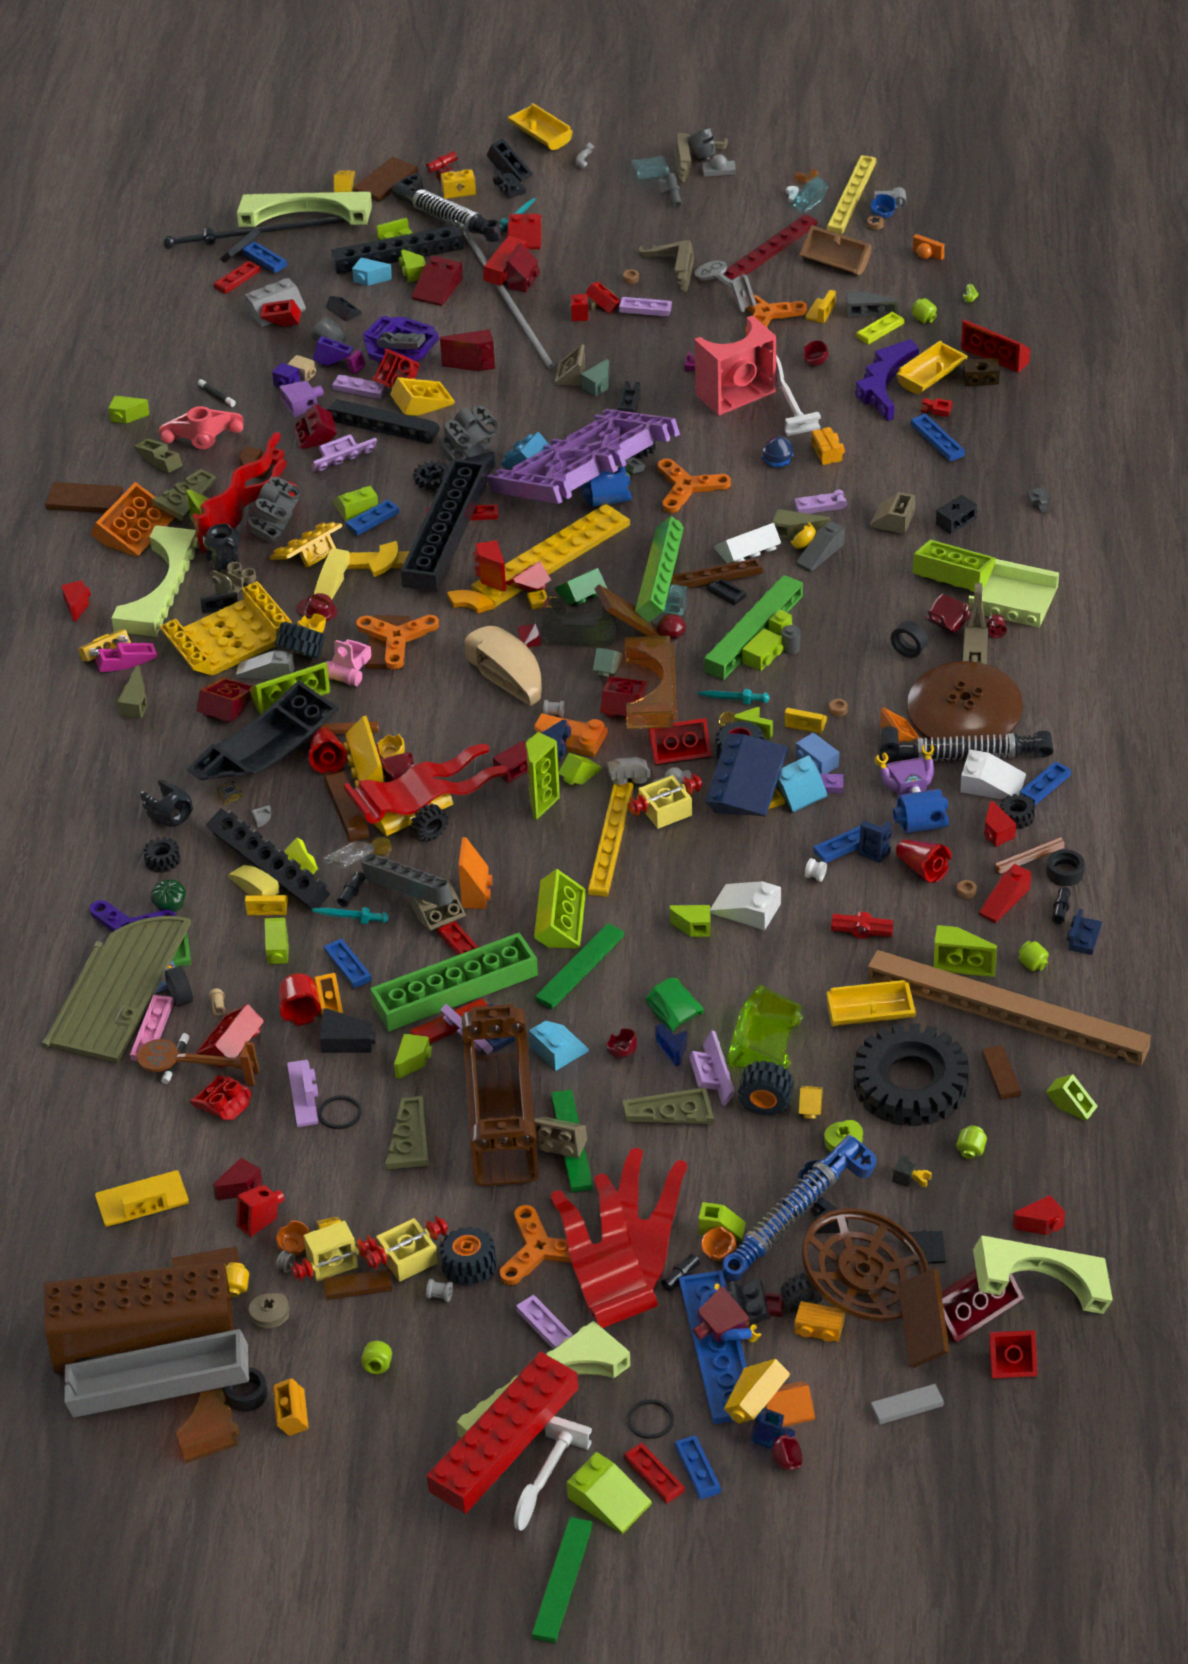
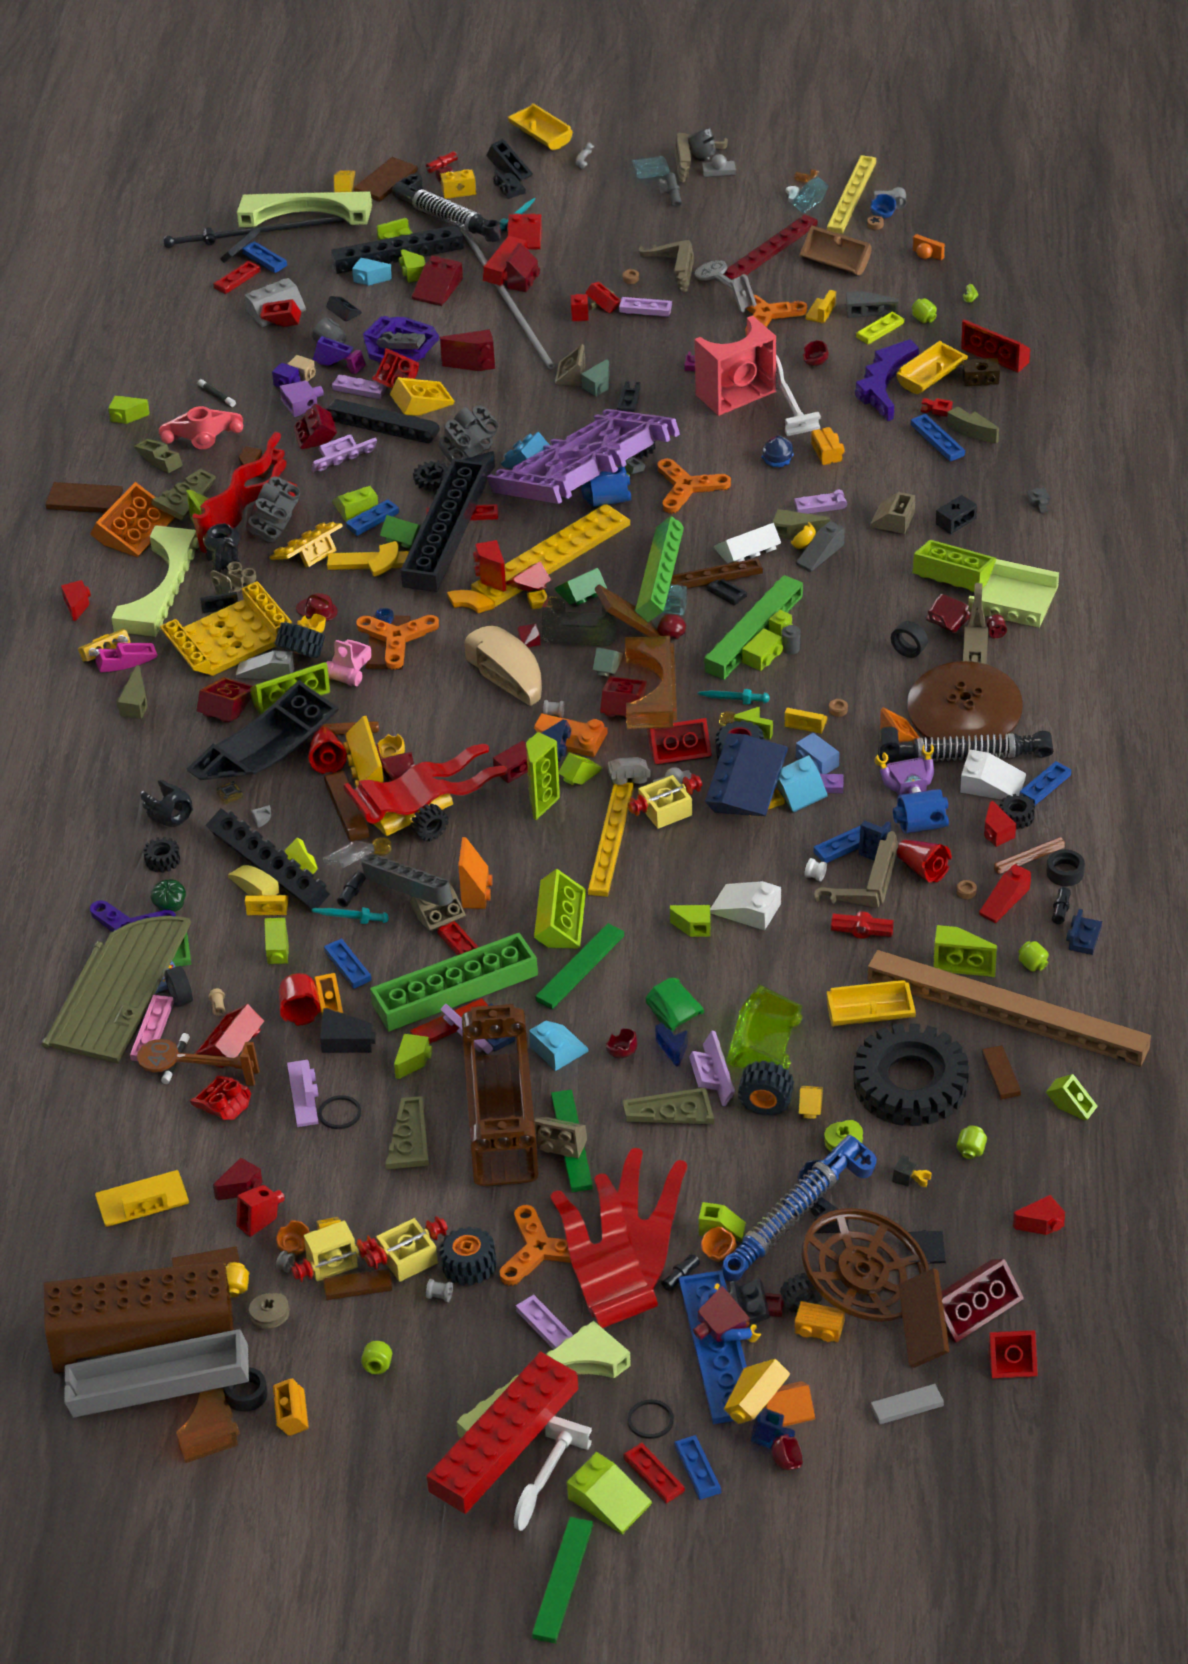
(333, 572): light yellow slope -> none
(385, 615): none -> clear blue tile
(400, 530): none -> bright green slope
(878, 881): none -> dark tan hinge
(972, 425): none -> olive slope
(1081, 1273): yellowish green arch -> none

